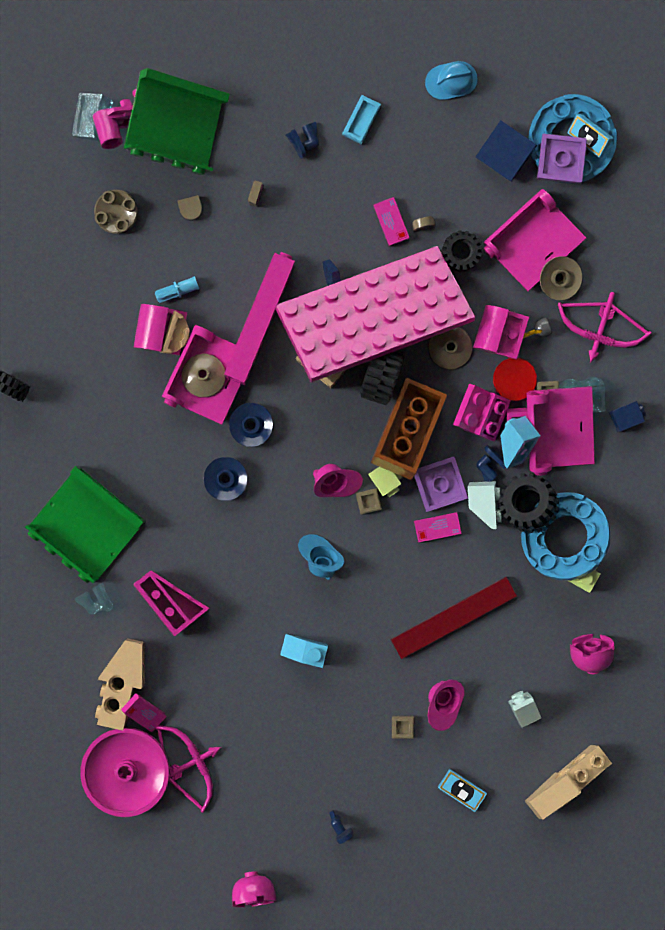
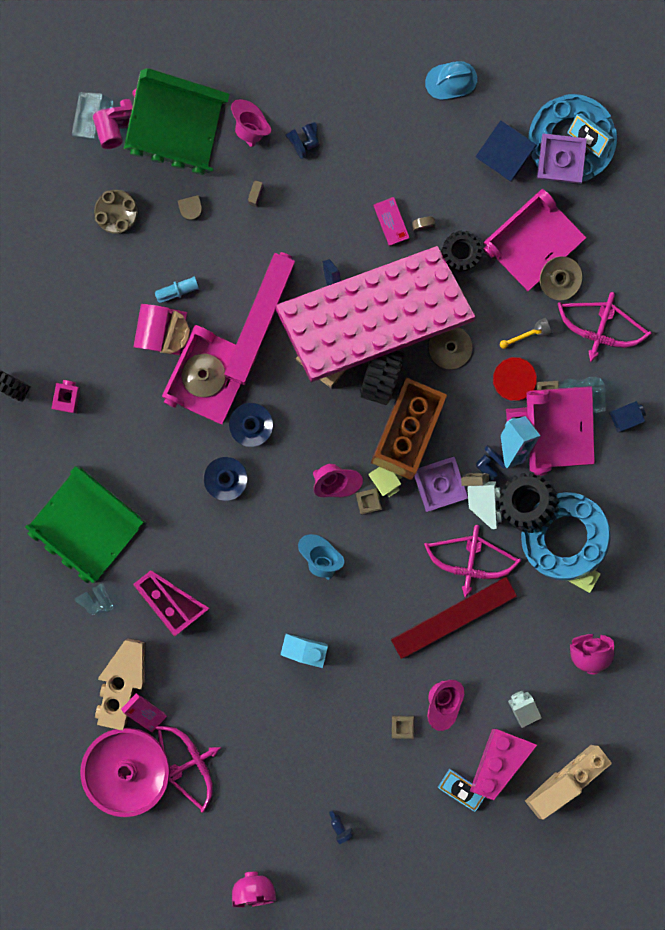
(59, 402): none -> dark pink brick
(250, 122): none -> dark pink piece
(361, 119): medium azure tile -> none
(437, 527): dark pink tile -> none
(473, 547): none -> dark pink piece
(475, 479): none -> dark tan tile
(481, 412): dark pink brick -> none
(499, 763): none -> dark pink wedge
(500, 332): dark pink brick -> none

